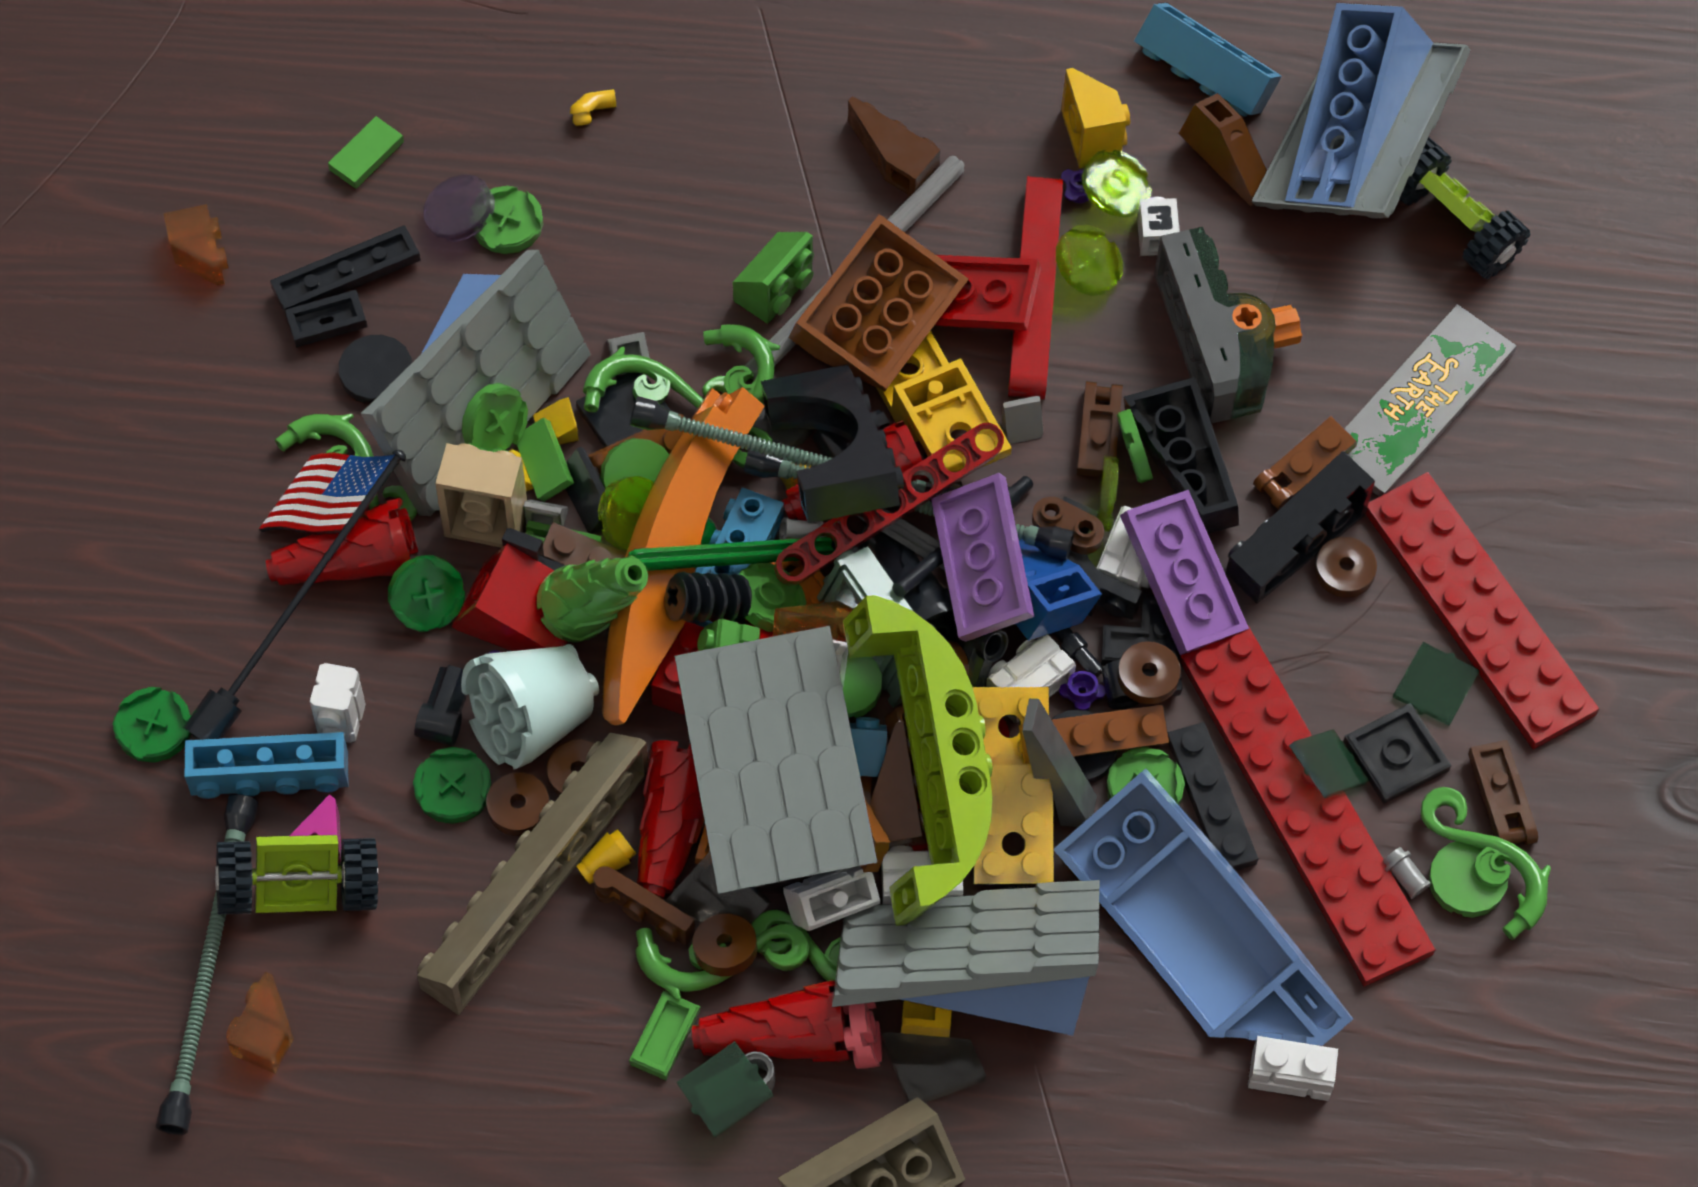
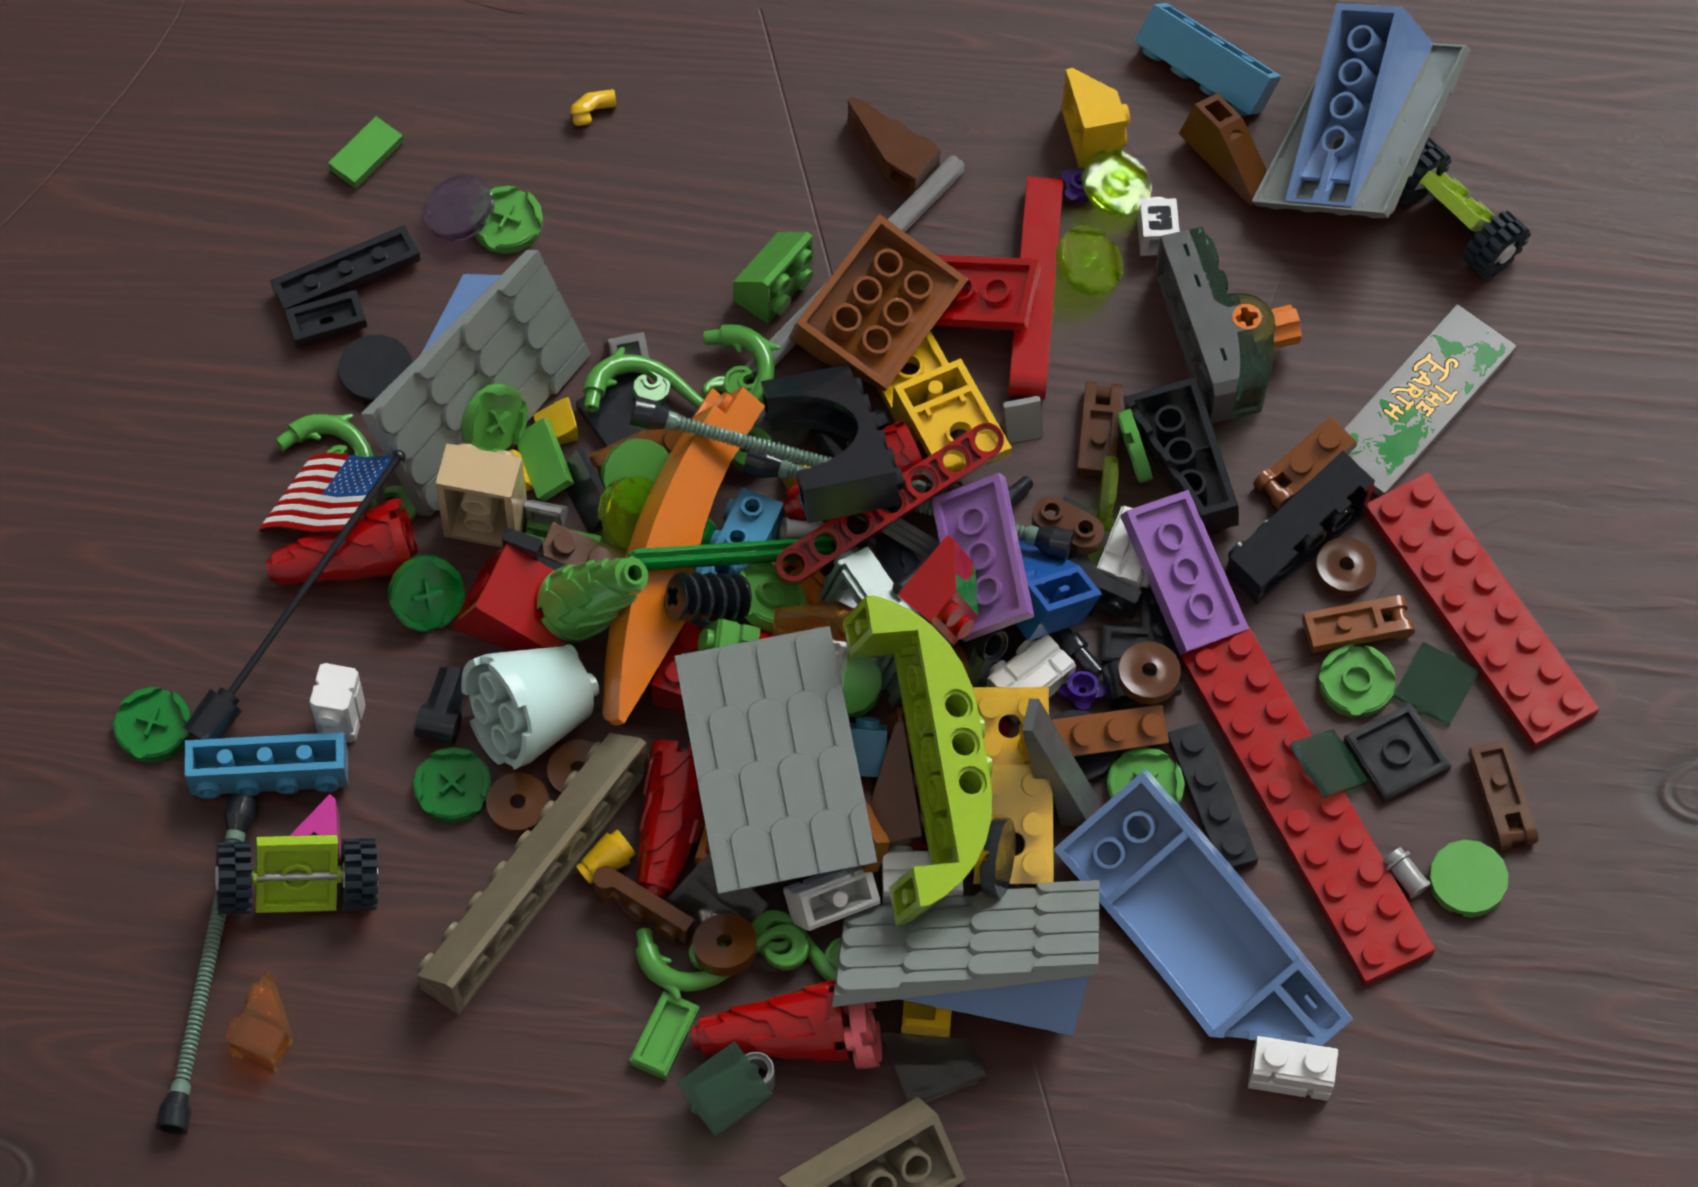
(193, 242): clear orange slope -> none
(945, 591): none -> red slope
(1001, 844): none -> black tile
(1356, 681): none -> bright green tile
(1357, 623): none -> dark orange plate
(1536, 880): bright green plant -> none

